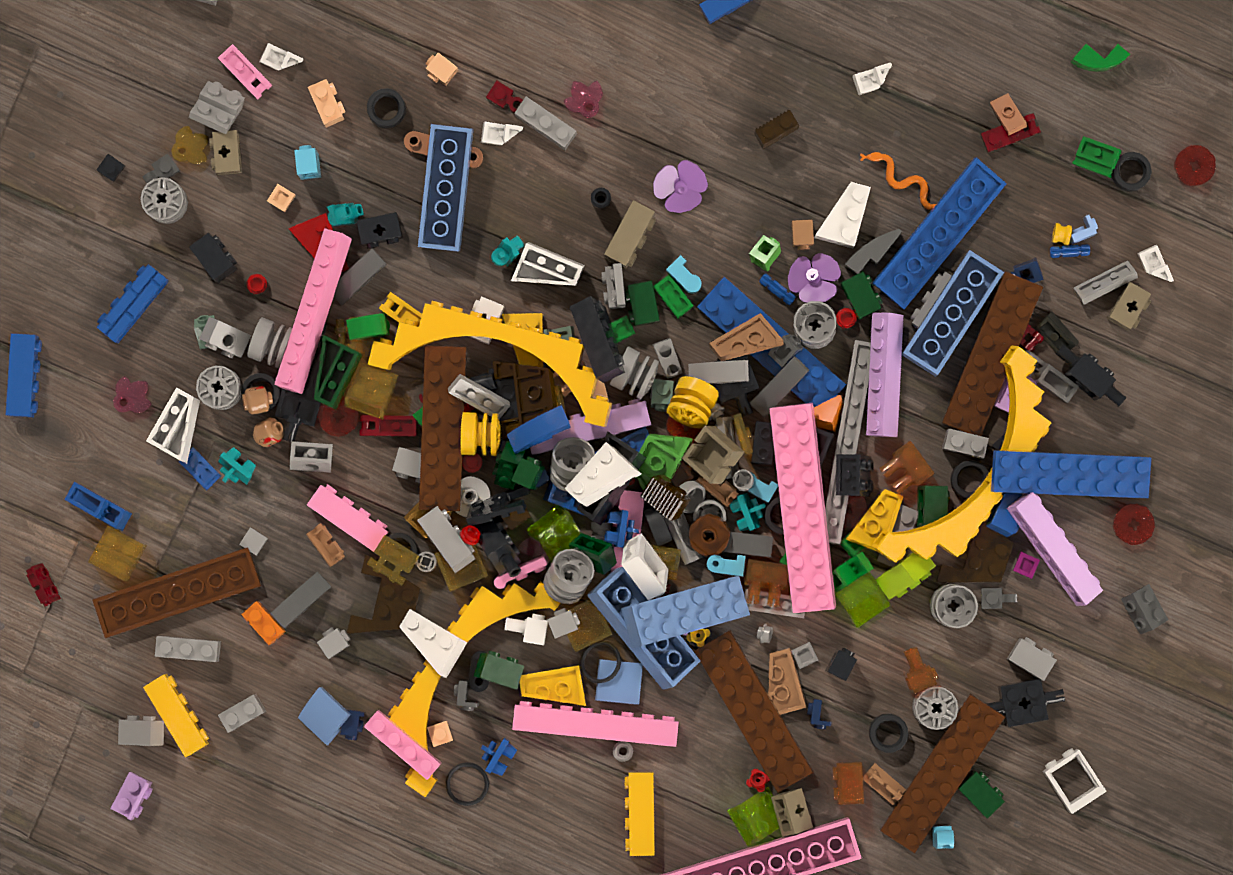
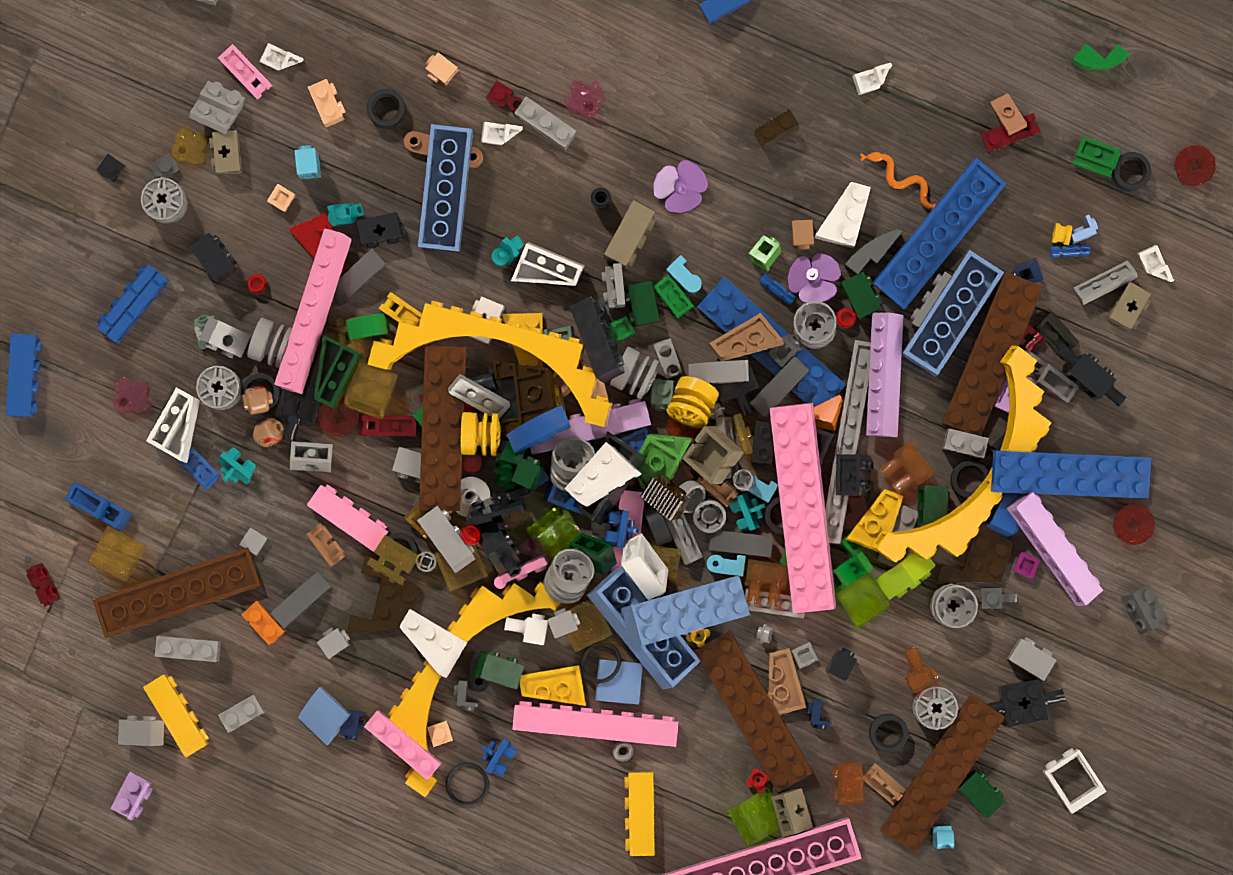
(720, 532): reddish brown plate -> none

